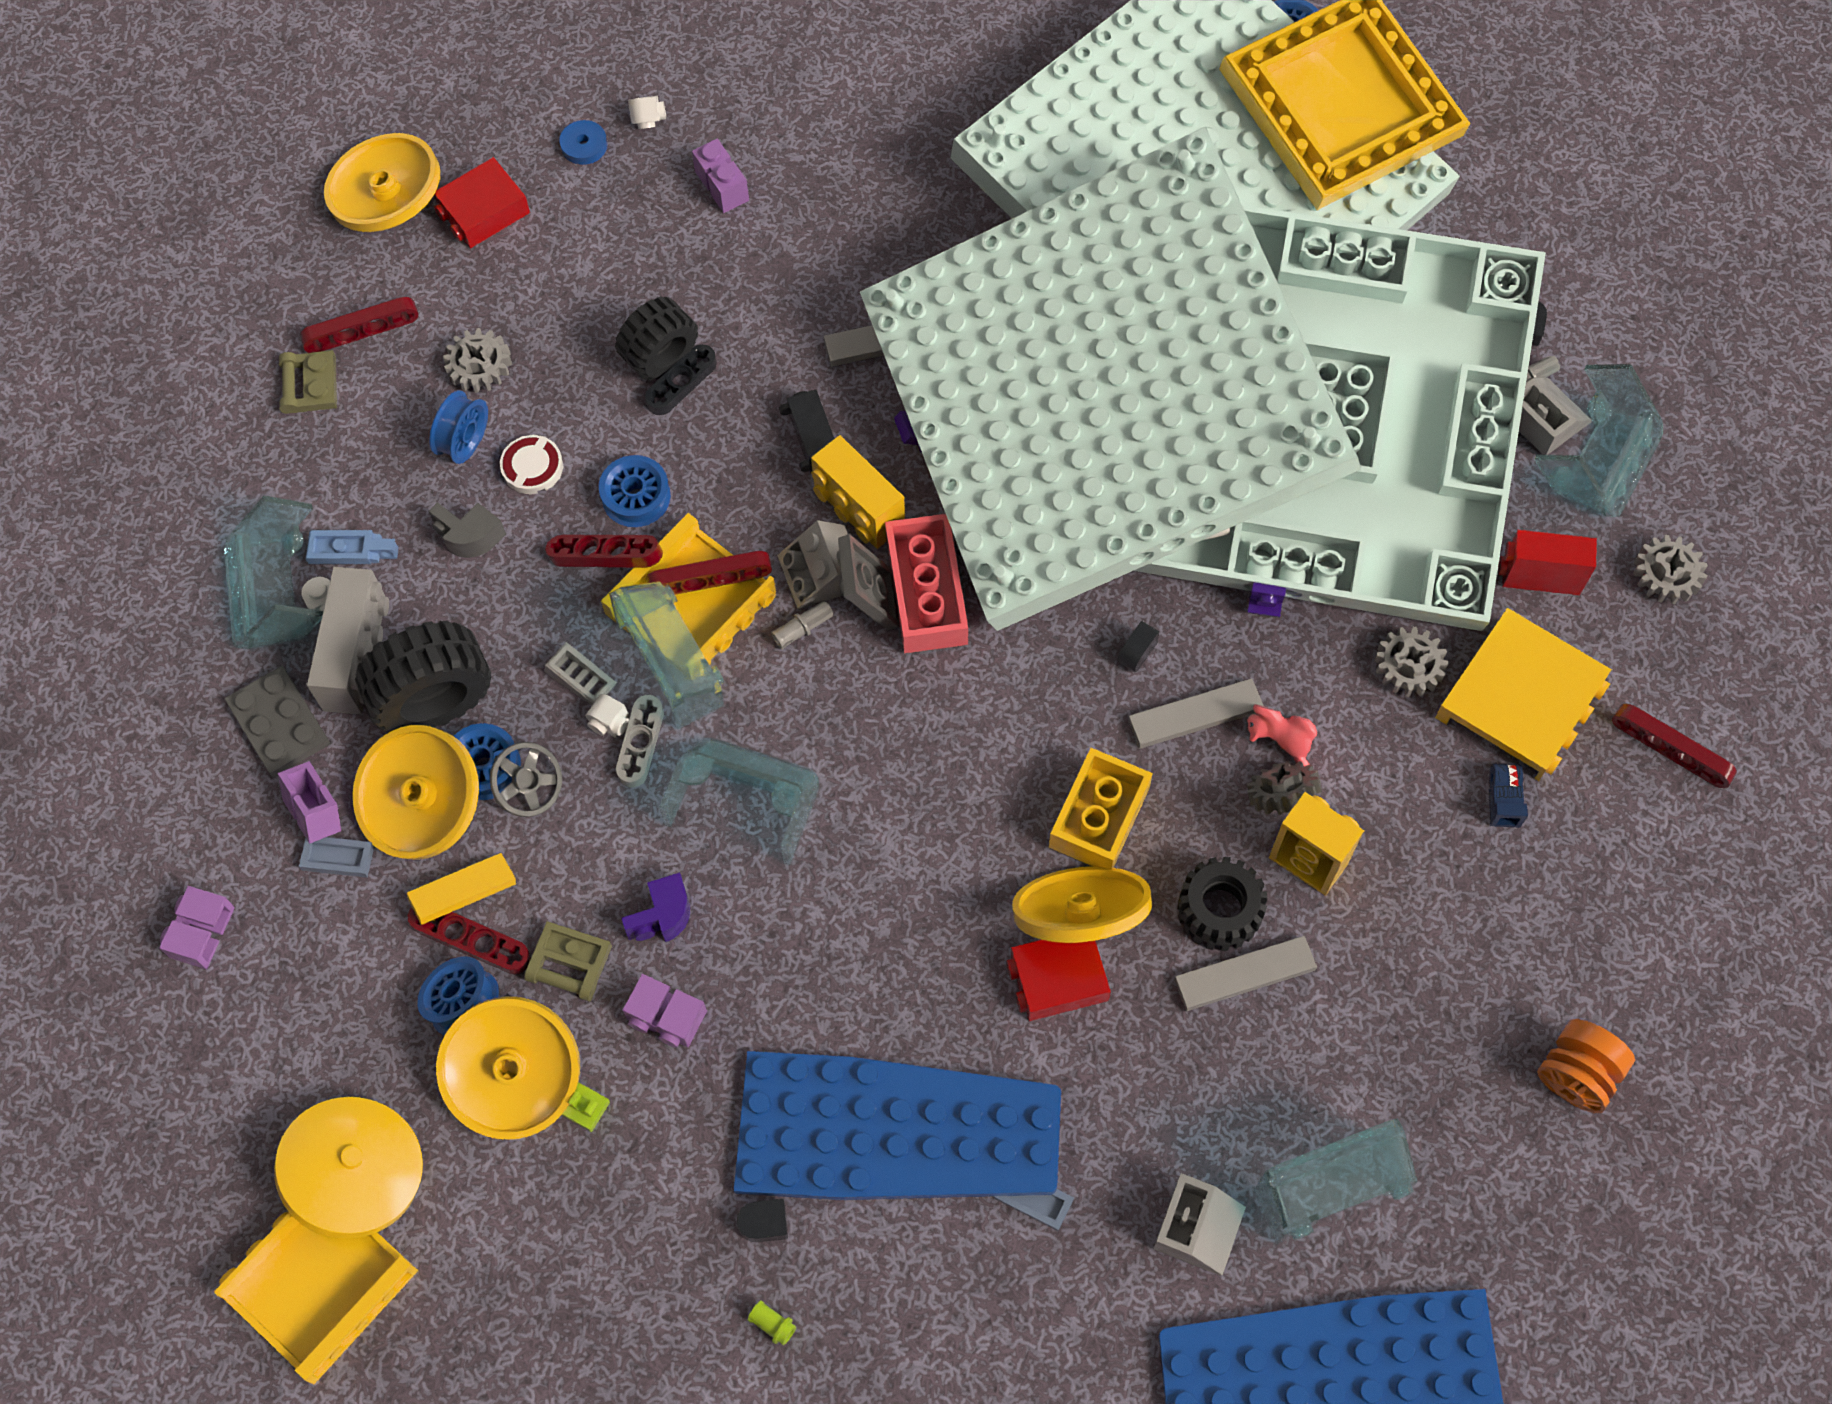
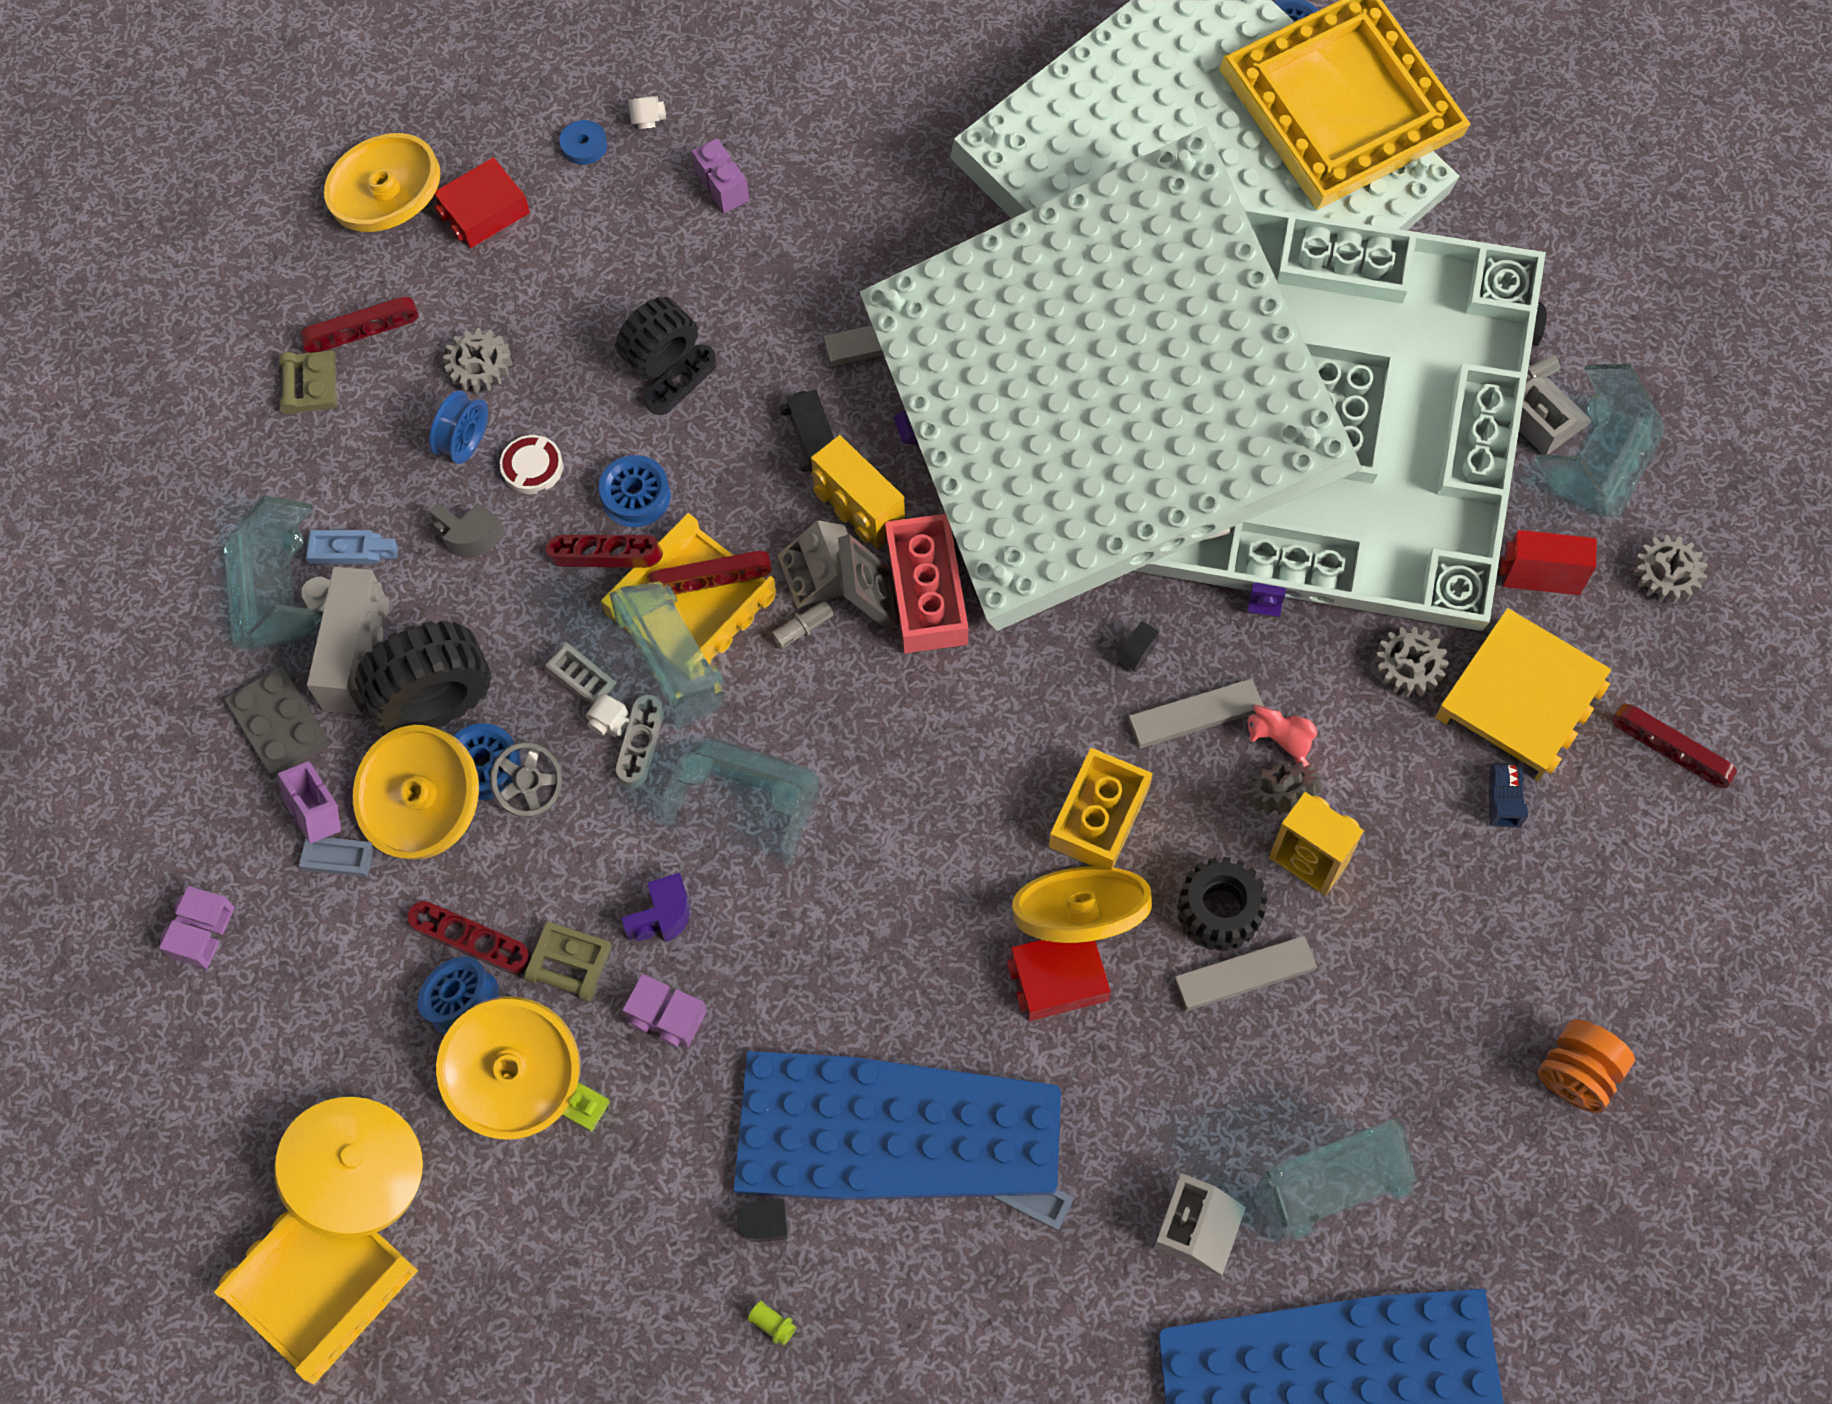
(461, 888): yellow tile -> none

